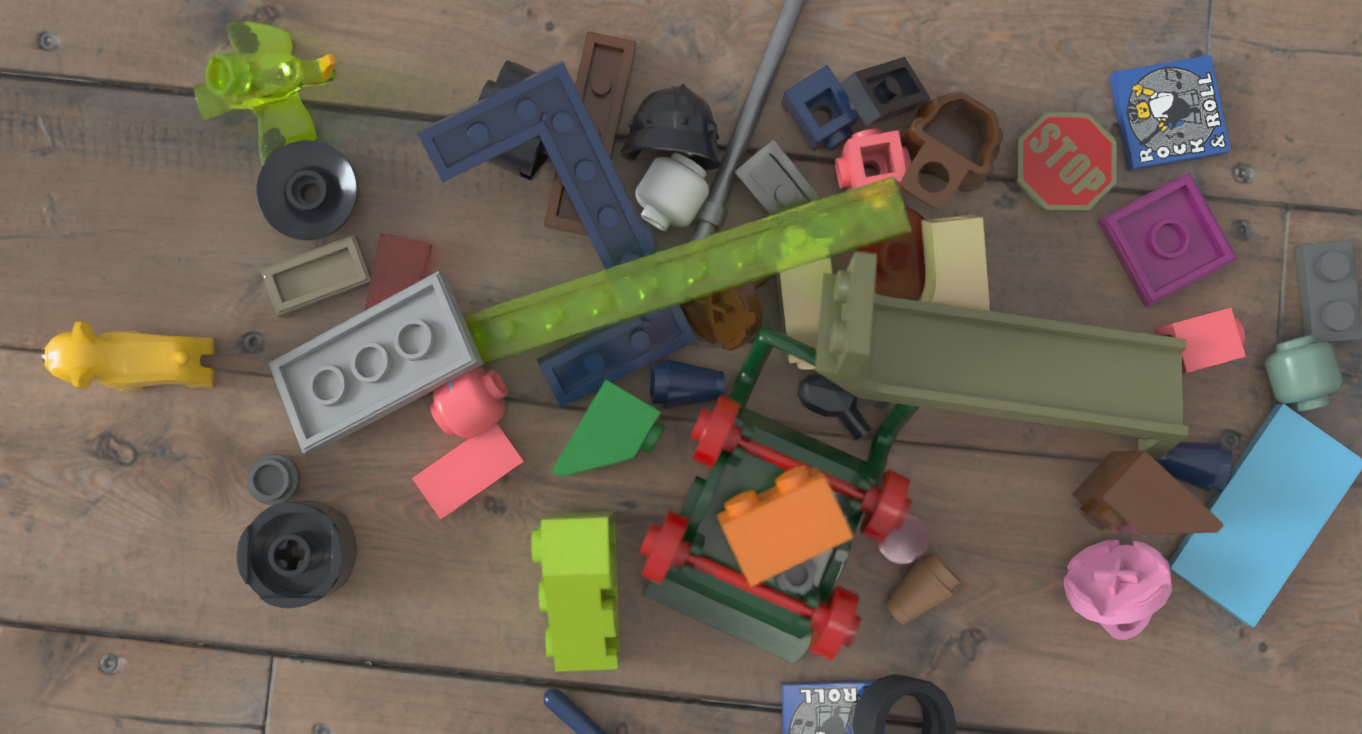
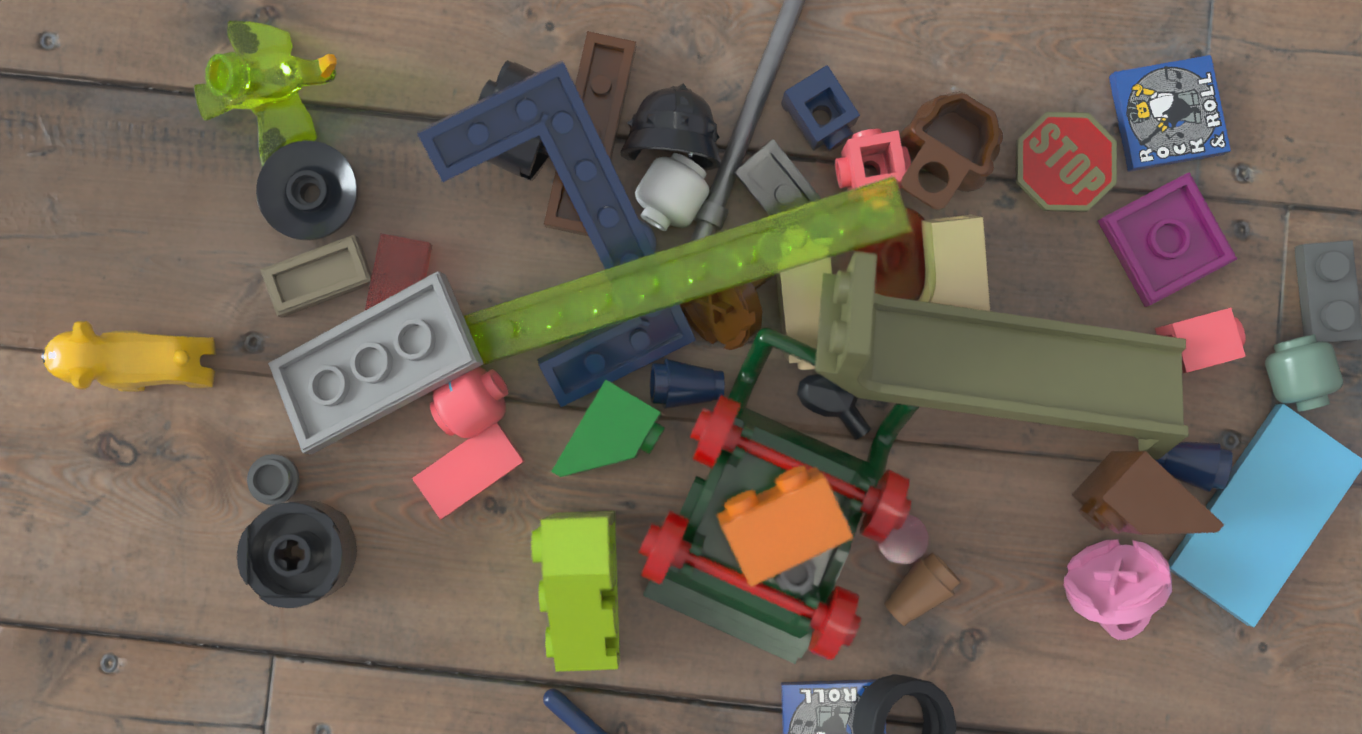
(884, 91): black plate -> none

